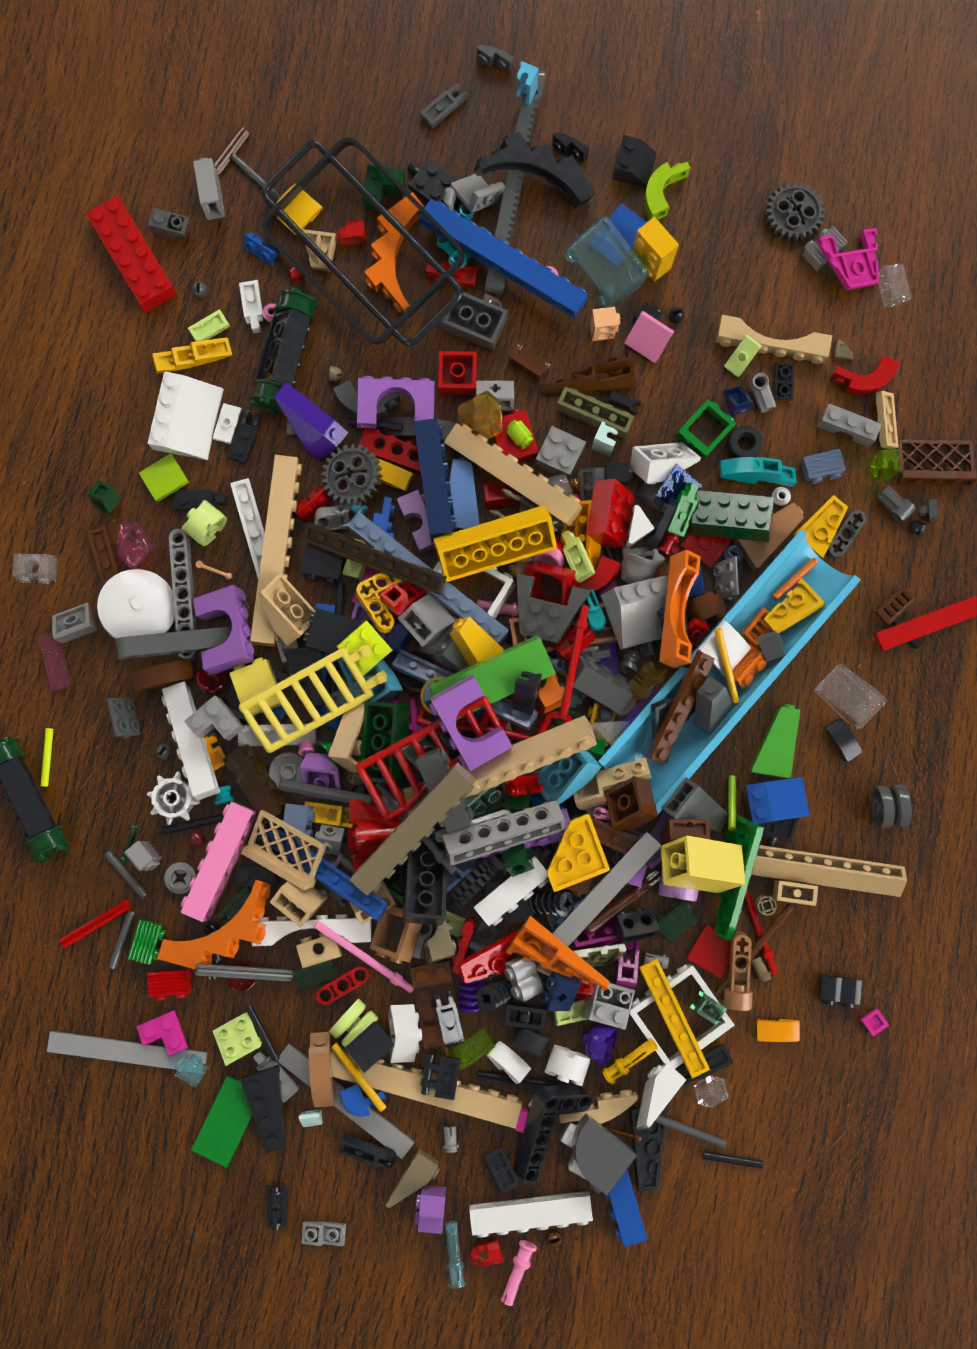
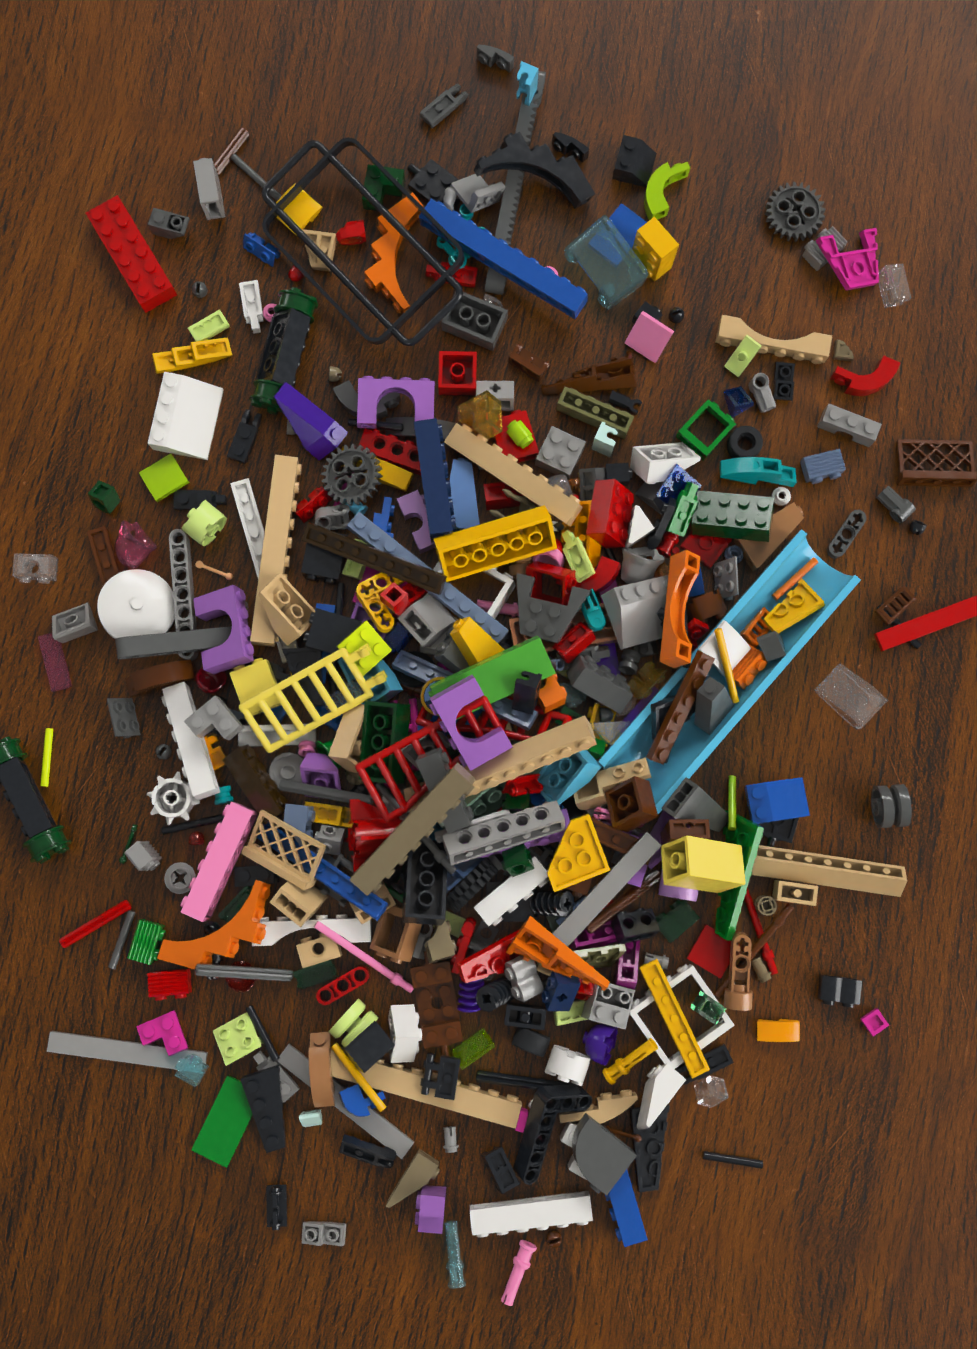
(126, 875): dark grey bar -> none
(227, 423): white plate -> none
(449, 1021): hinge -> none
(486, 1253): red rock -> none
(509, 1061): white slope -> none
(581, 626): red bar -> none
(604, 323): light nougat brick -> none
(691, 1131): dark grey bar -> none
(778, 745): bright green slope -> none
(824, 525): yellow wing -> none
(844, 739): black slope -> none
(887, 417): tan plate -> none
(887, 461): clear neon green hinge -> none
(931, 510): dark grey tile -> none

